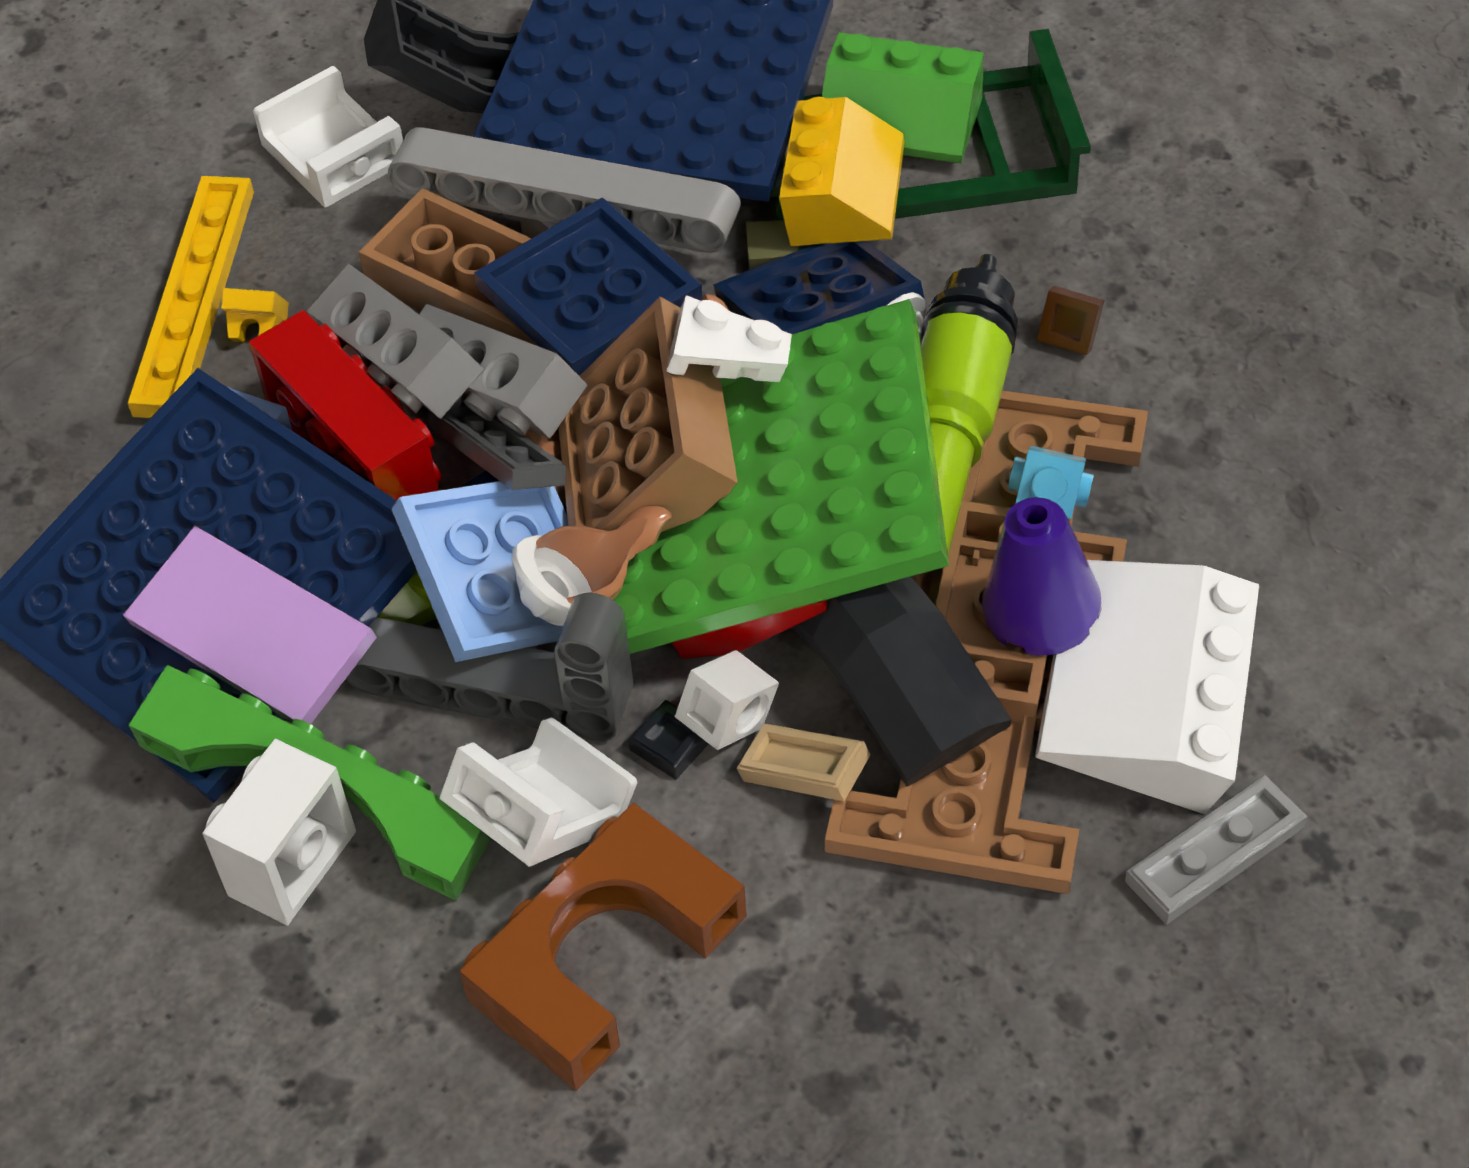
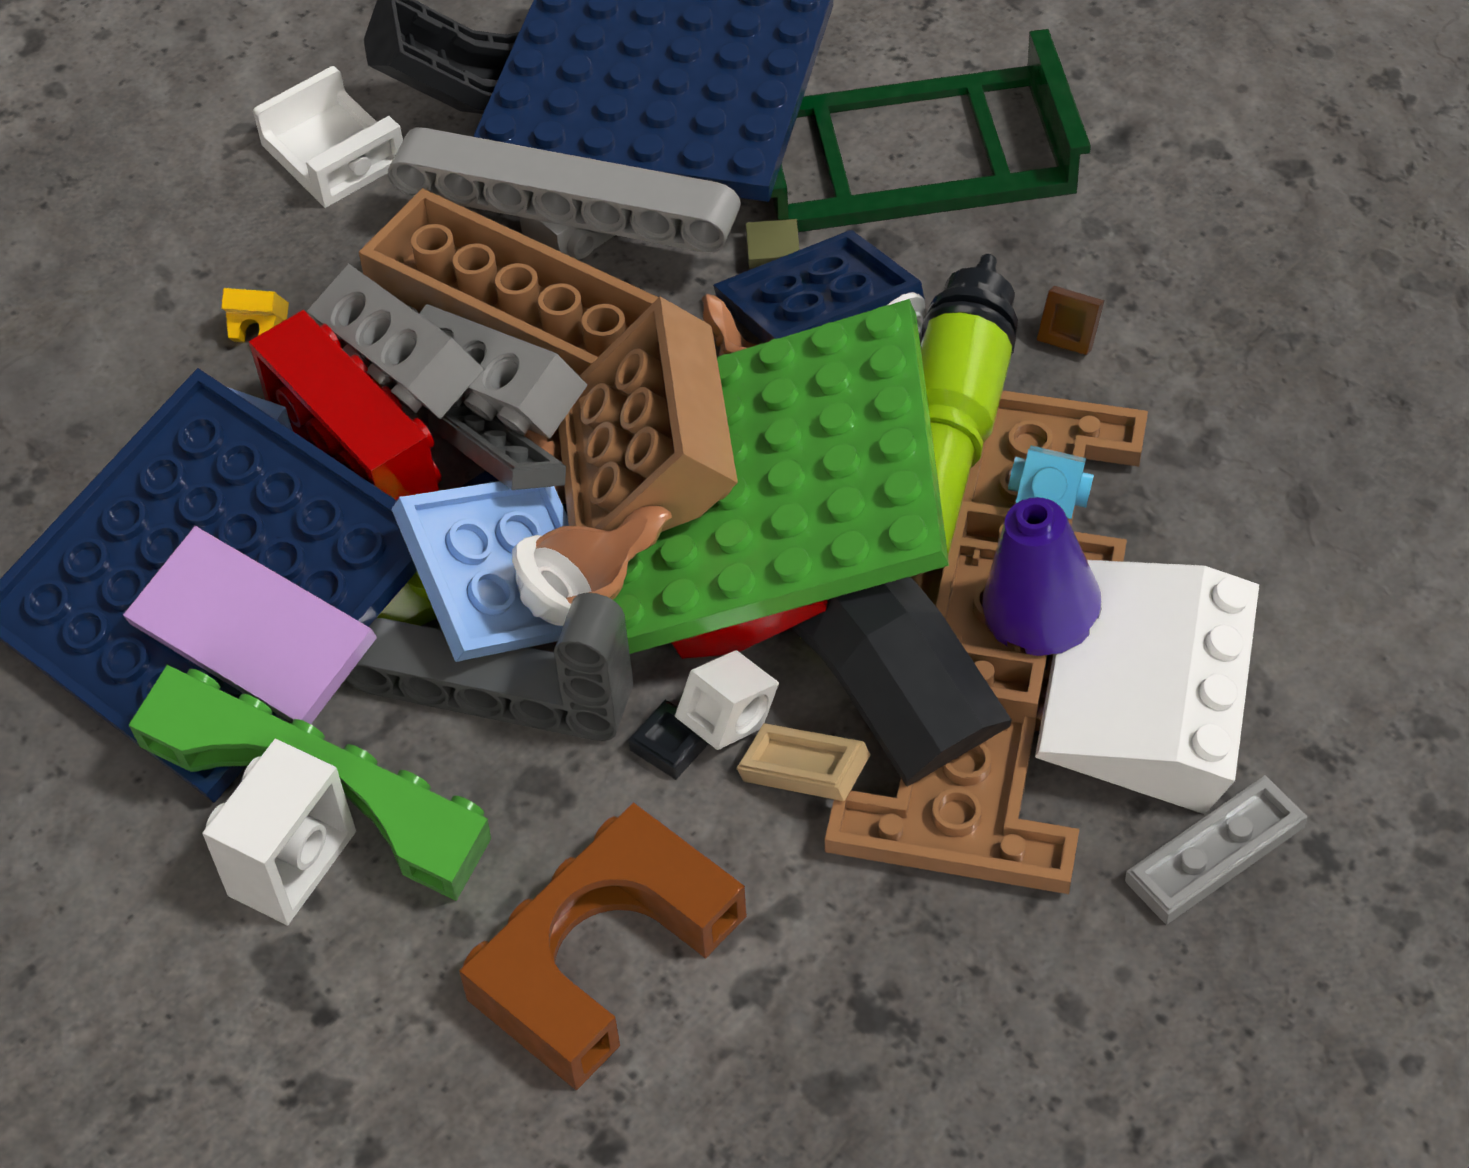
(192, 291): yellow plate -> none
(541, 796): white panel -> none
(584, 283): dark blue plate -> none
(729, 342): white wing -> none
(840, 174): yellow slope -> none
(913, 87): bright green slope -> none

